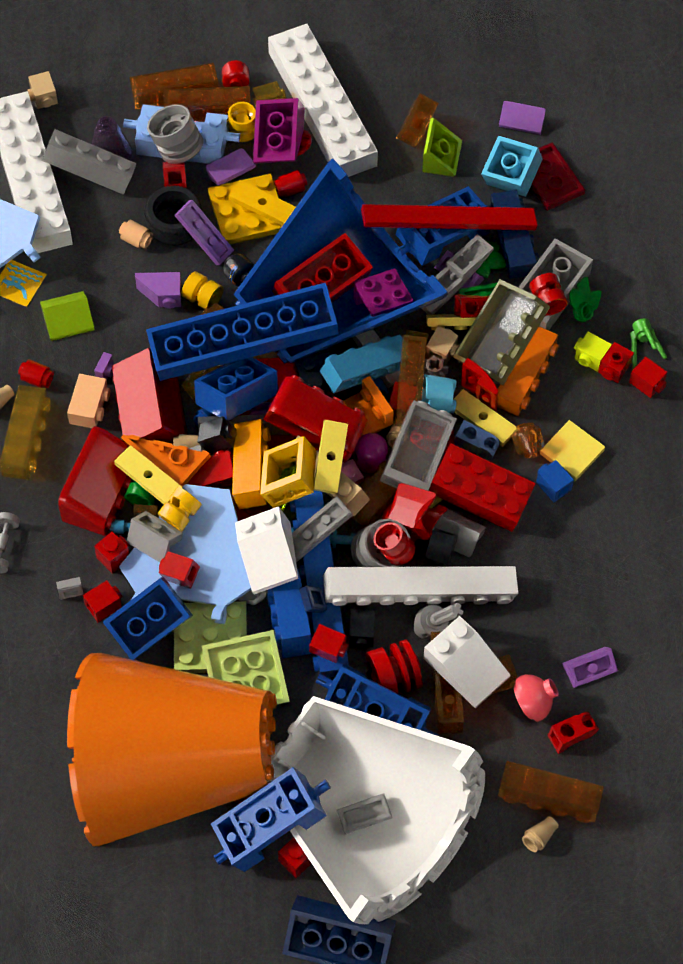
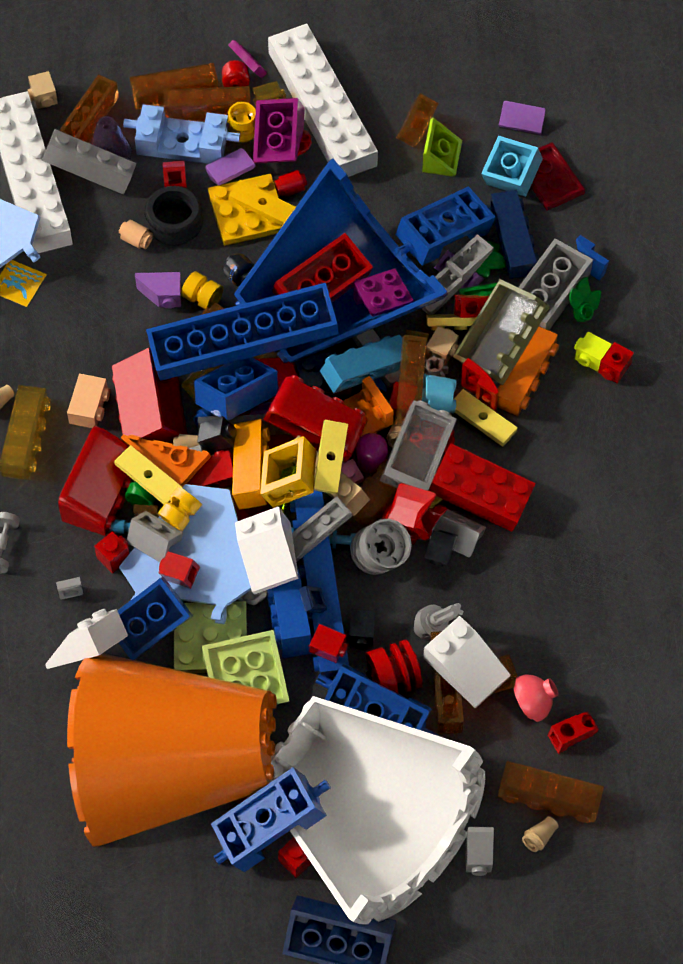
(35, 374): red brick -> none
(67, 315): lime slope -> none
(90, 638): none -> white slope
(93, 105): none -> clear orange brick
(103, 600): red brick -> none
(104, 366): medium lavender plate -> none
(175, 134): light grey wheel -> none
(204, 232): medium lavender plate -> none
(247, 58): none -> magenta tile
(364, 813): light grey tile -> none
(394, 543): red wheel -> none
(420, 584): white brick -> none
(448, 217): red tile -> none
(476, 440): medium blue leg -> none
(479, 850): none -> light grey slope
(528, 440): clear orange head -> none
(549, 290): red wheel -> none
(554, 480): blue brick -> none
(573, 449): light yellow tile -> none
(590, 666): medium lavender slope -> none
(599, 262): none -> blue slope
(644, 333): bright green plant -> none
(648, 377): red brick -> none

